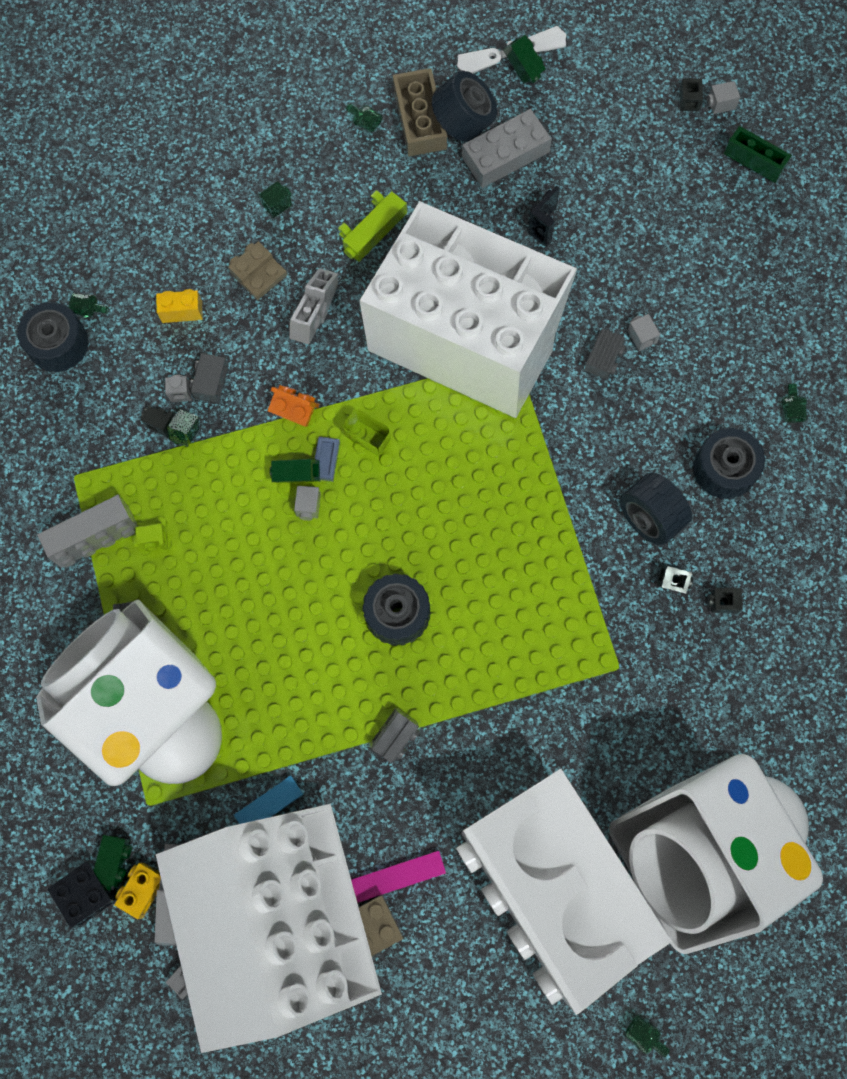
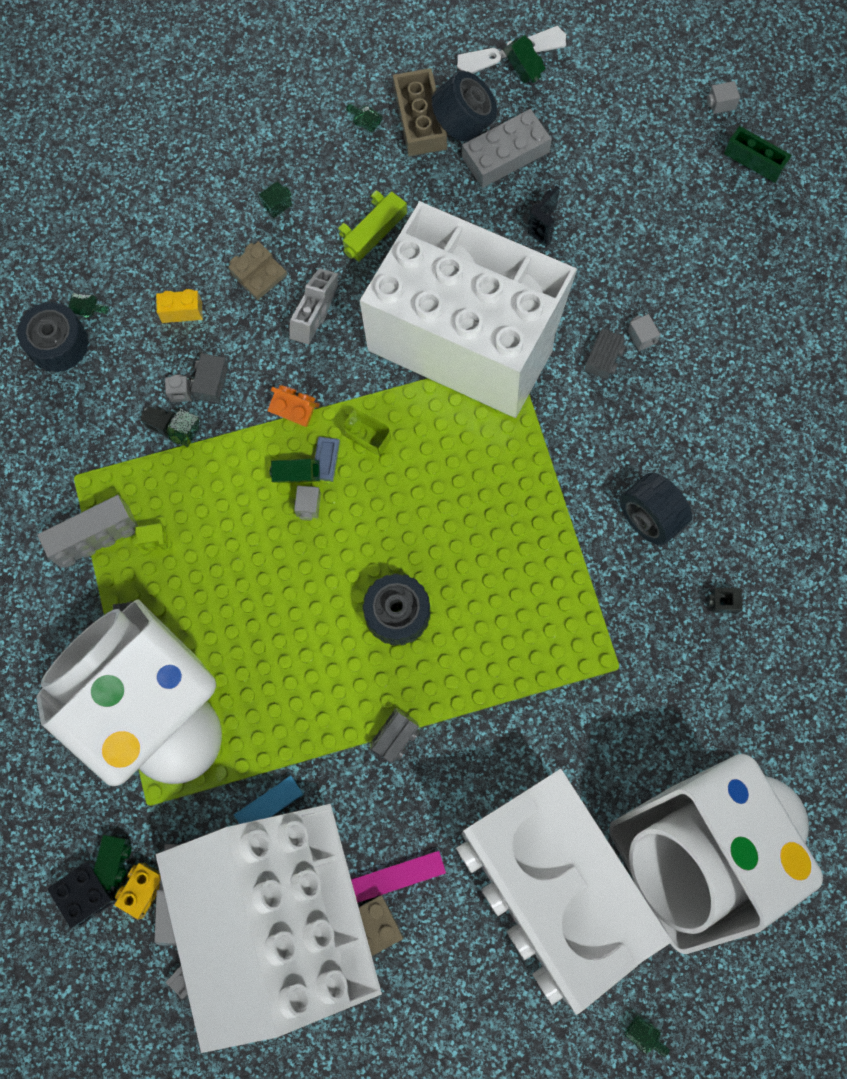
(666, 575): brick -> none
(691, 94): pearl dark grey brick -> none
(729, 463): black wheel -> none
(794, 406): clear green piece -> none

